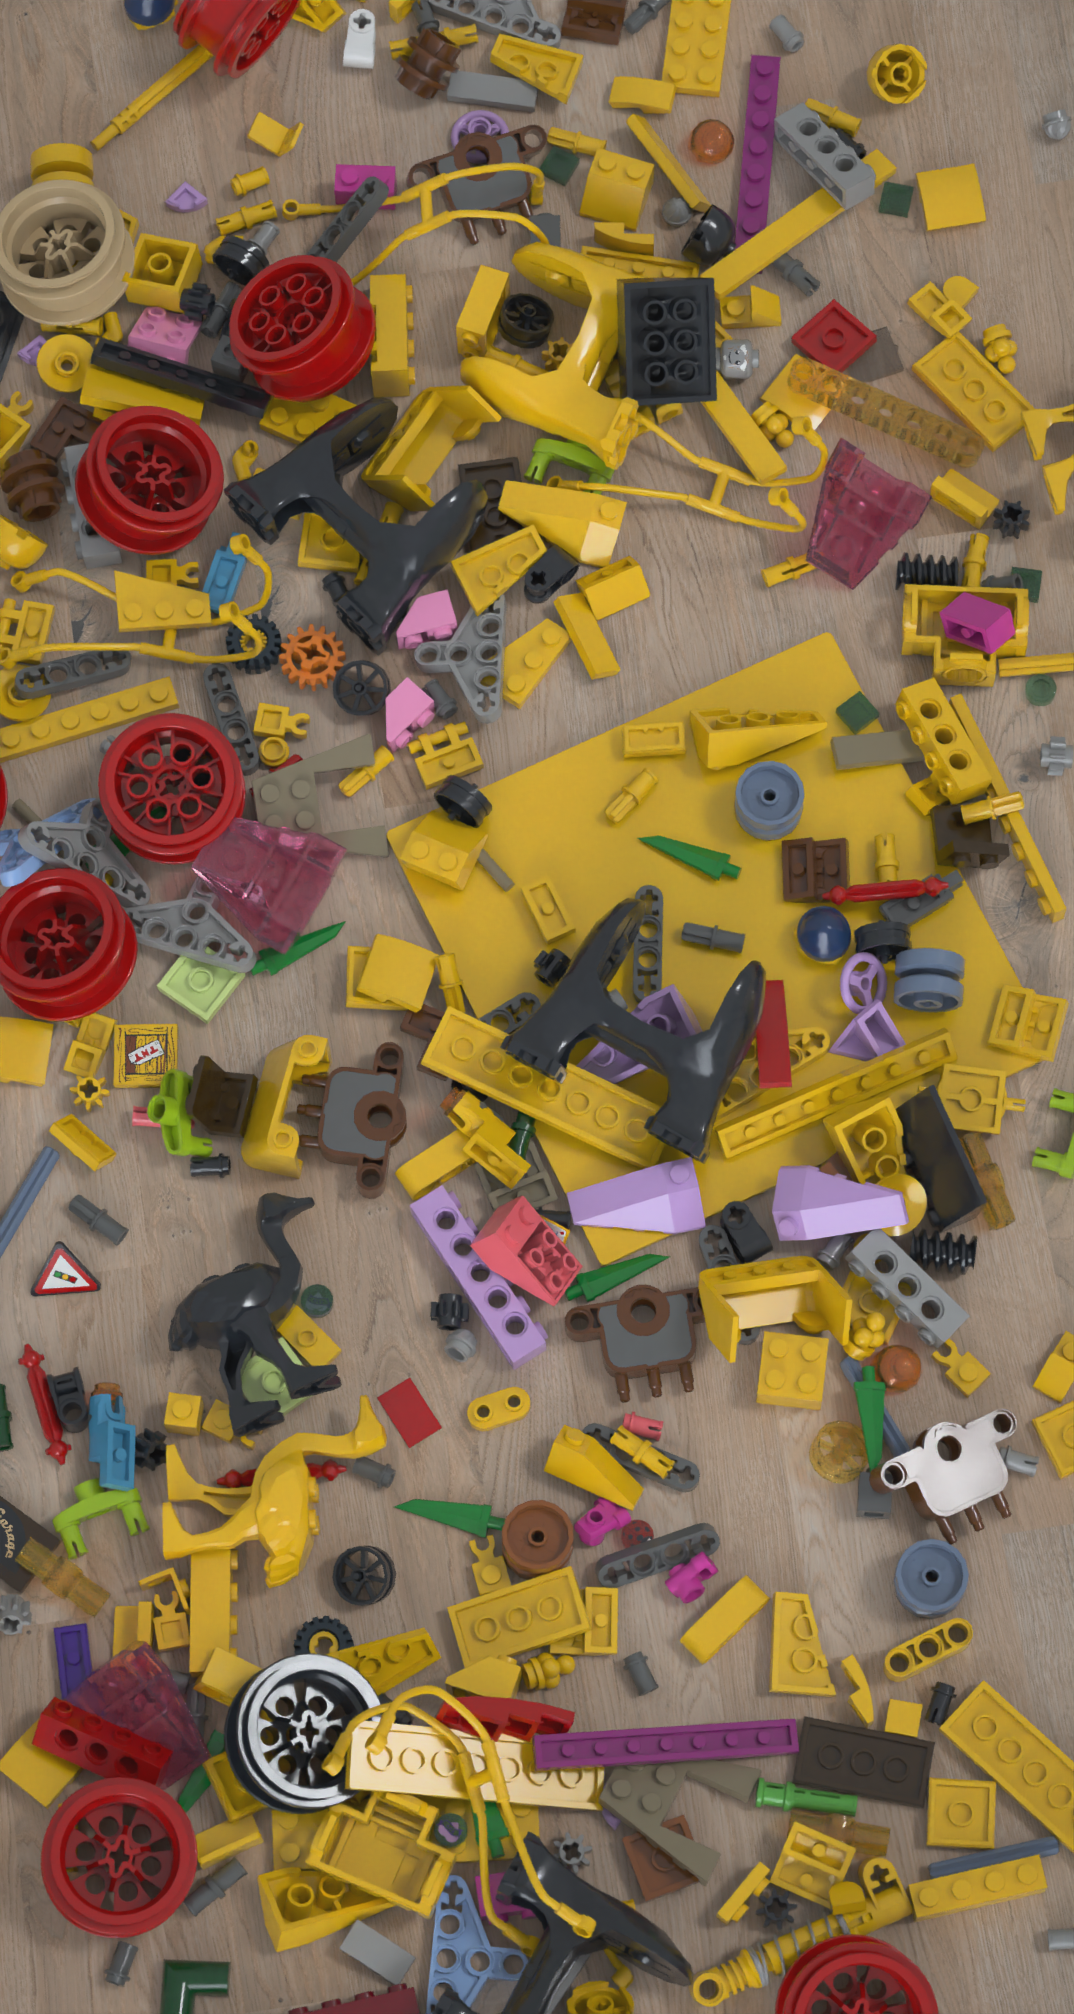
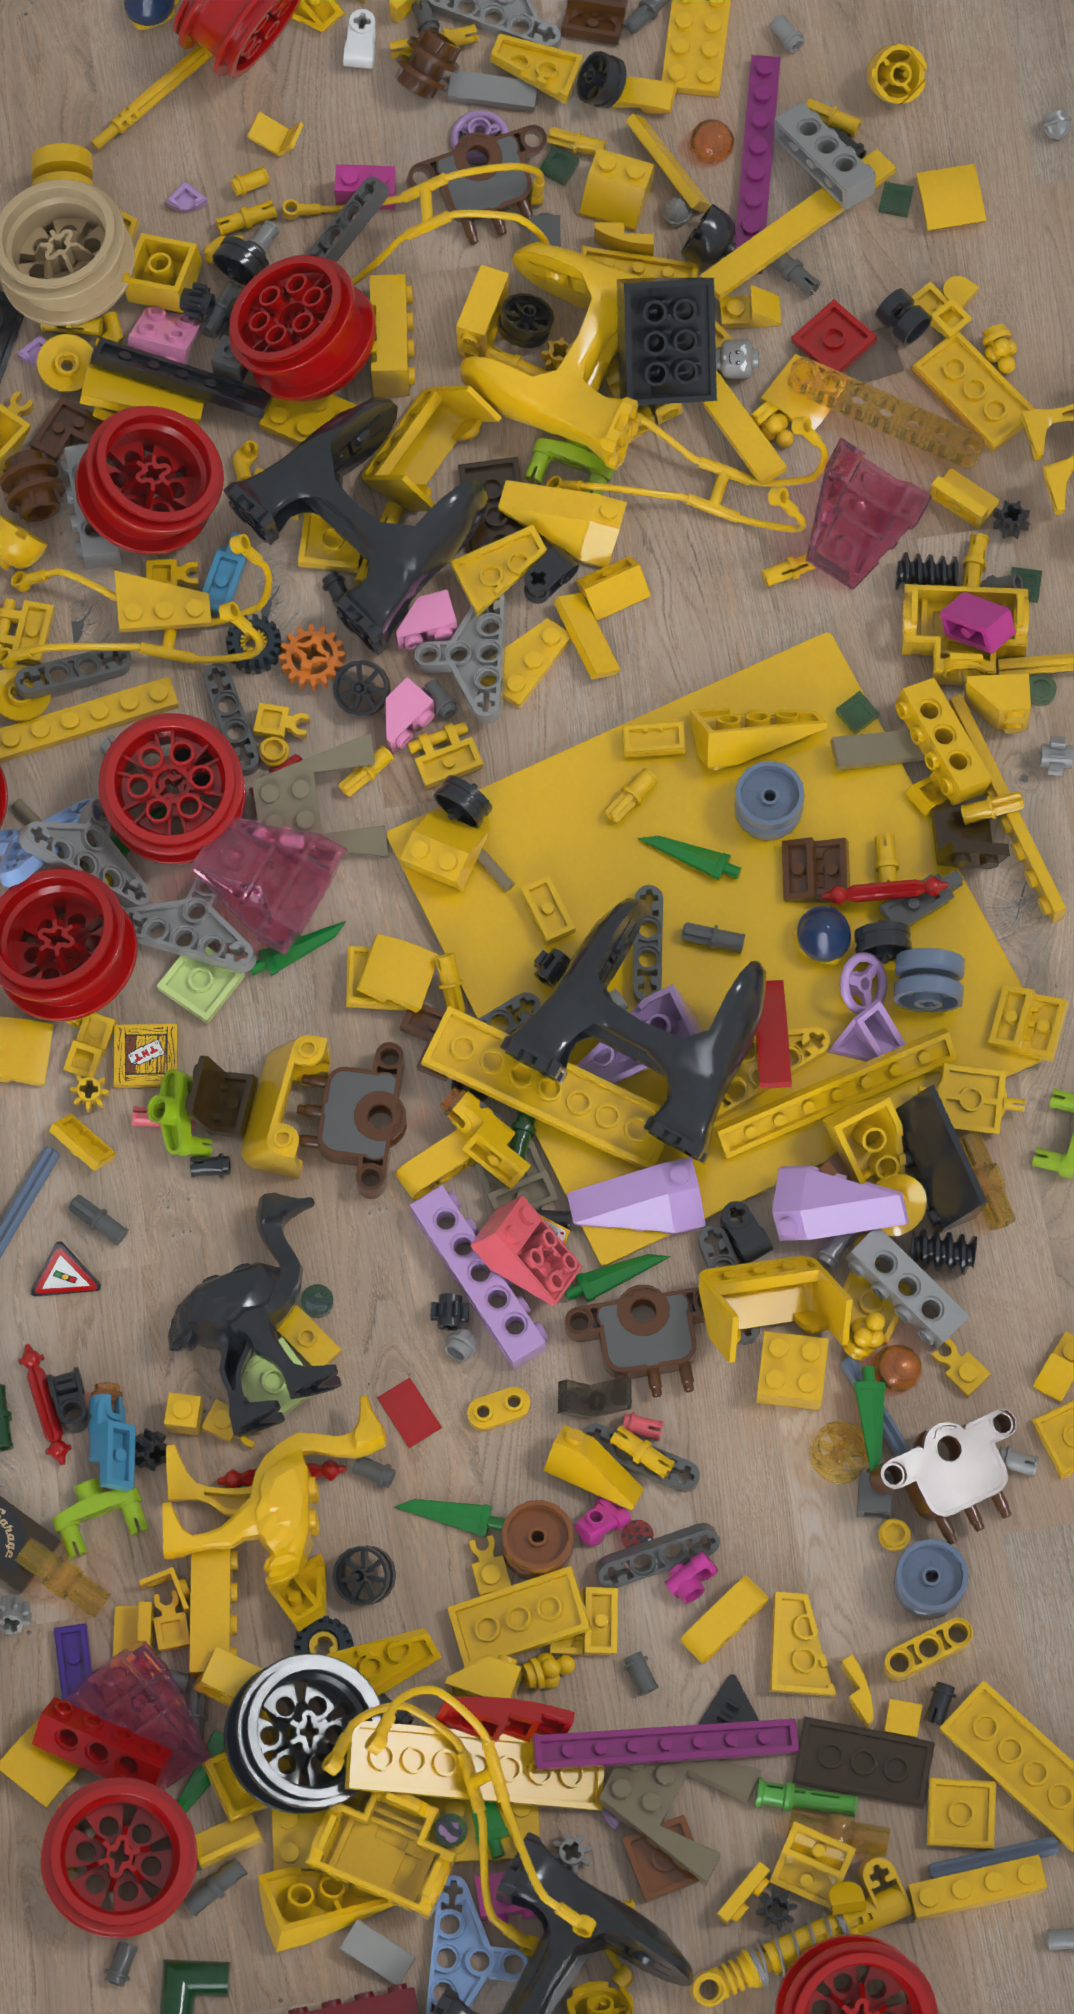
(304, 1595): none -> yellow wing
(594, 1400): none -> clear smoke bracket
(601, 79): none -> black wheel
(729, 1705): none -> black piece
(894, 1534): none -> yellow plate
(900, 314): none -> black wheel
(1000, 700): none -> yellow slope

